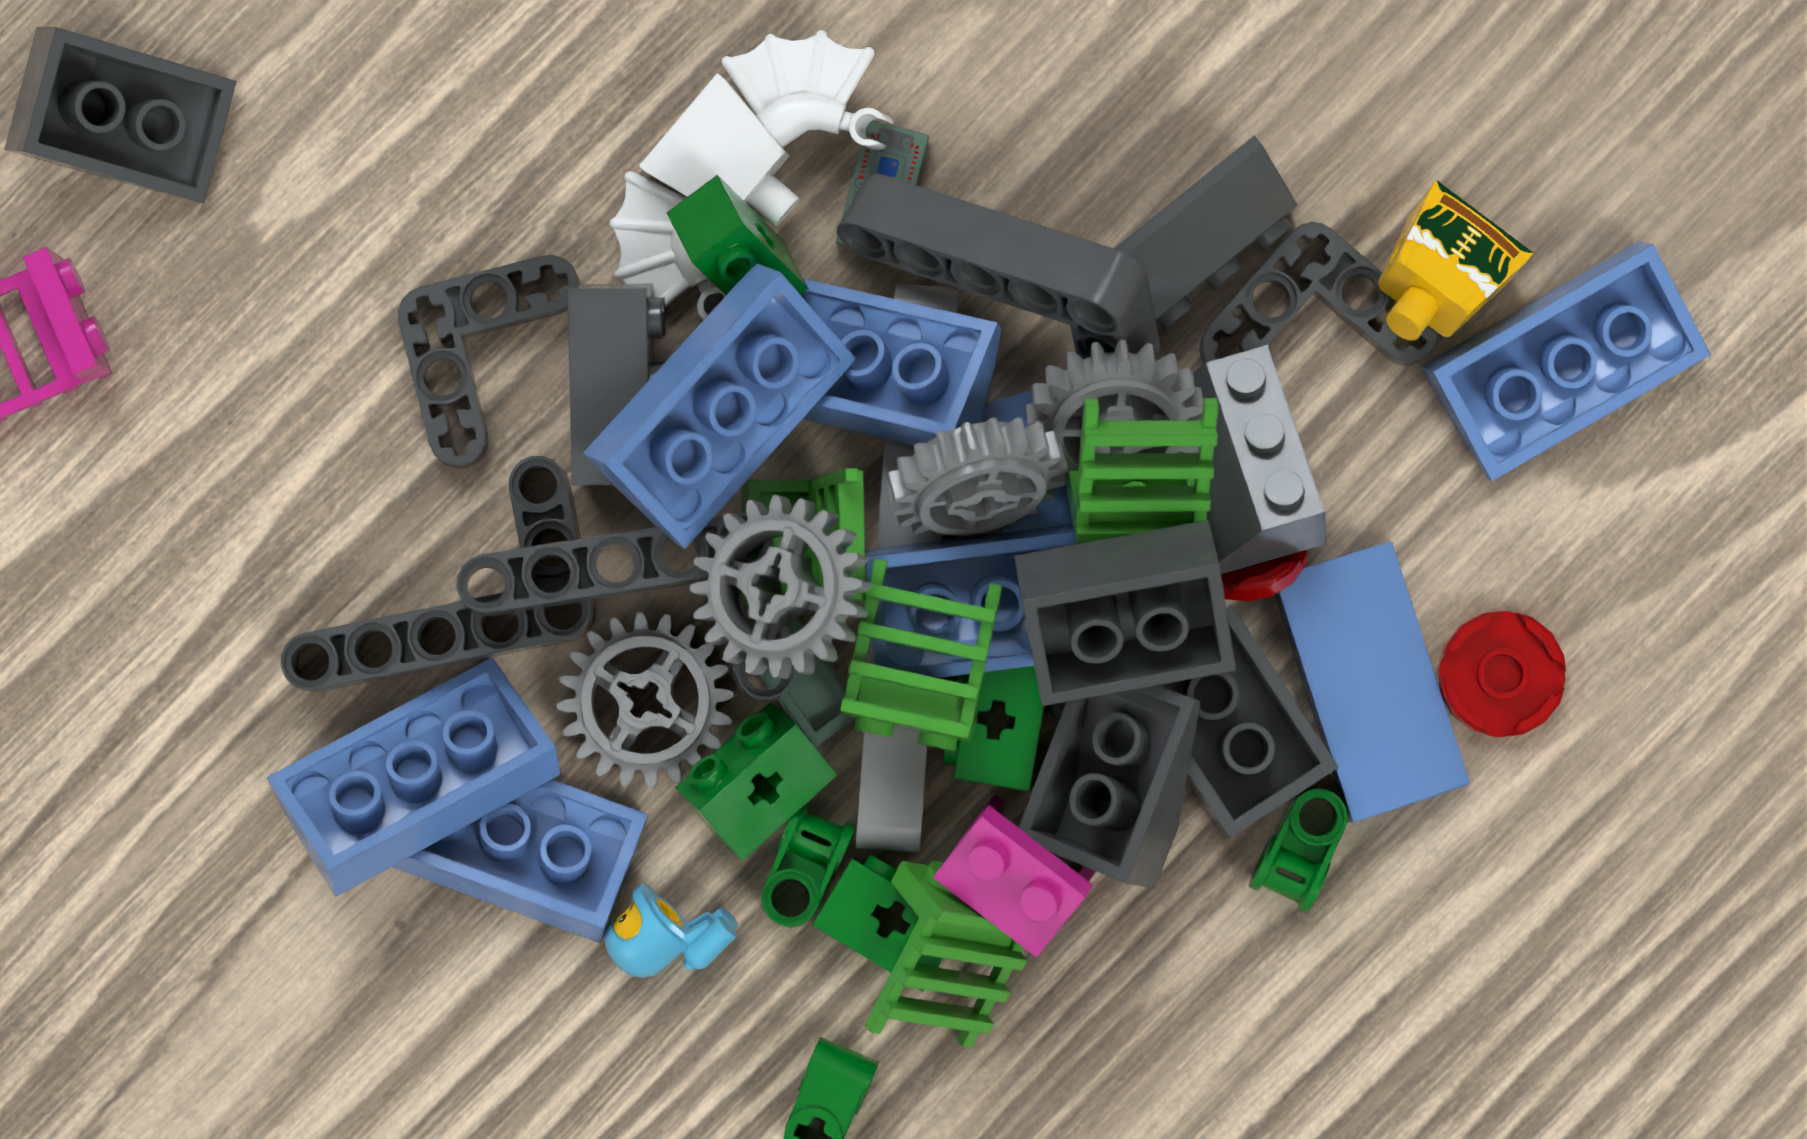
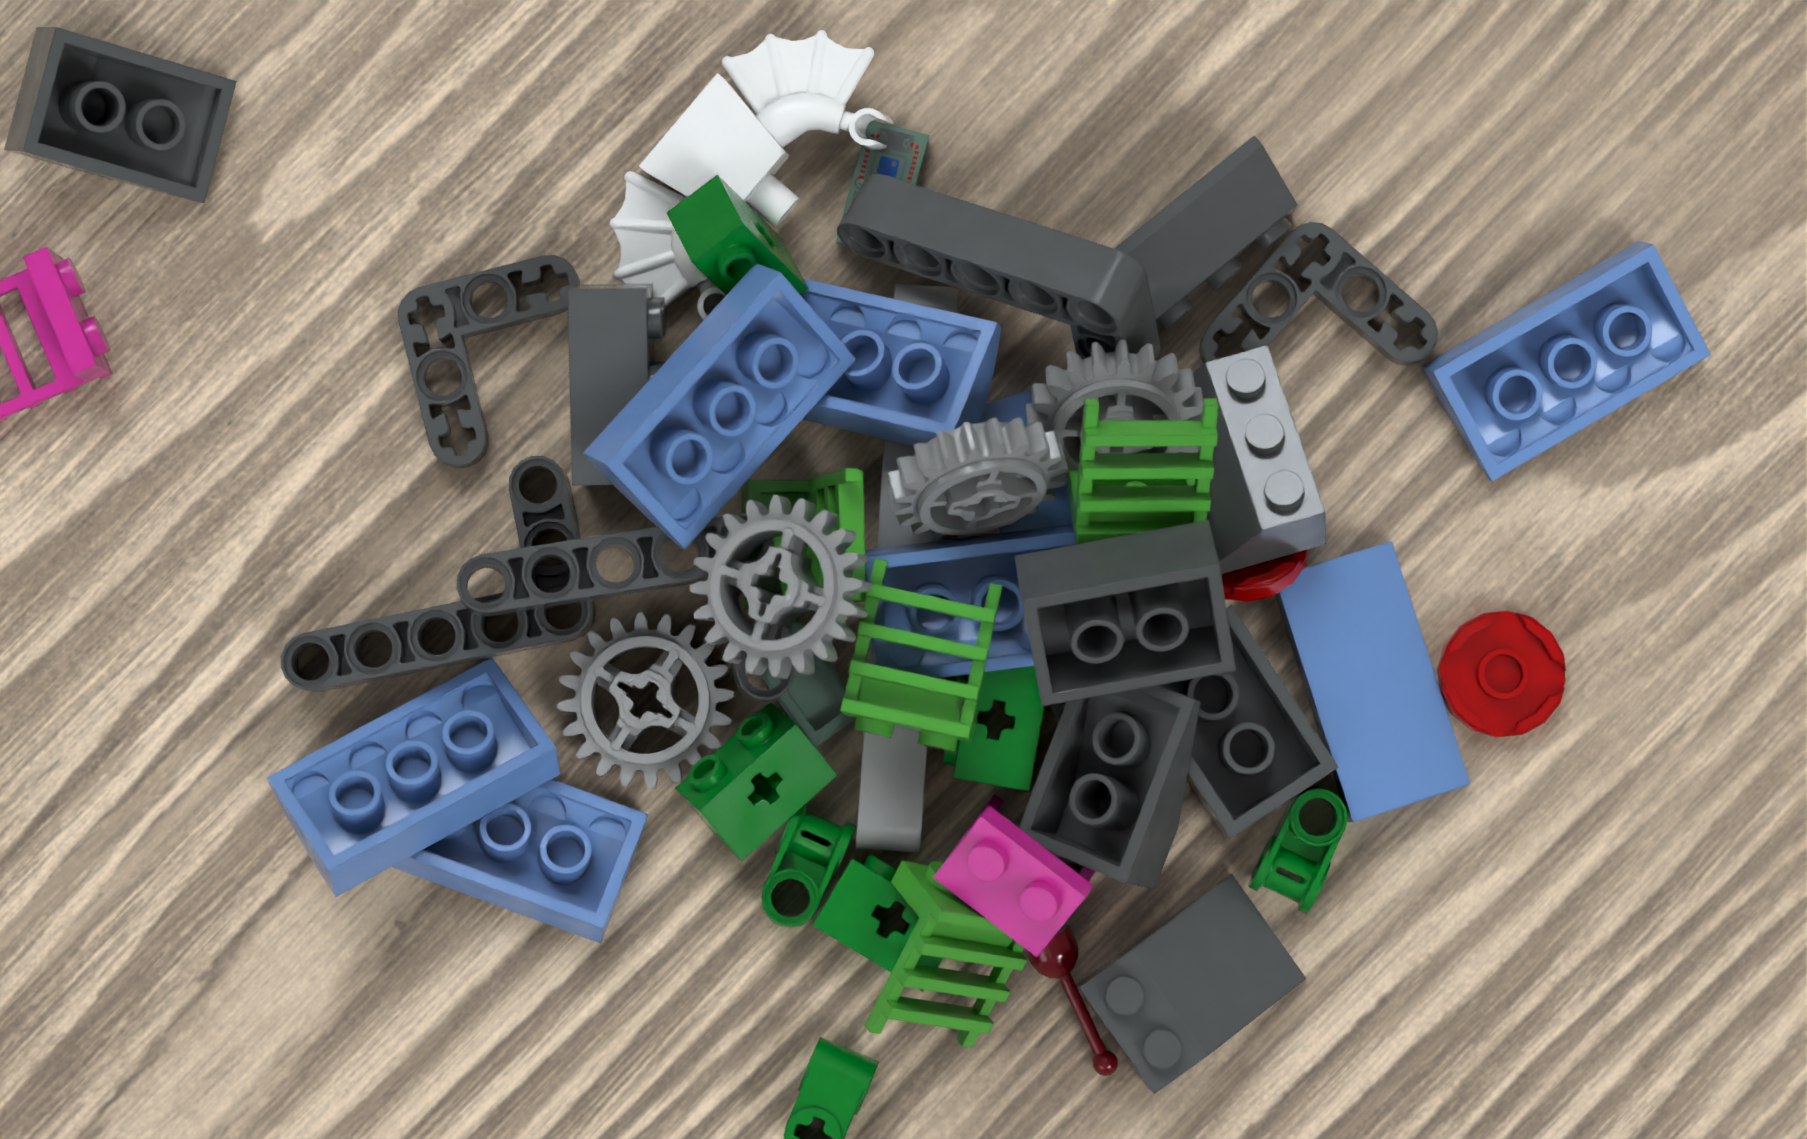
(655, 934): medium azure piece -> none
(1057, 962): none -> dark red hinge
(1191, 983): none -> dark grey slope
(1446, 265): torso -> none

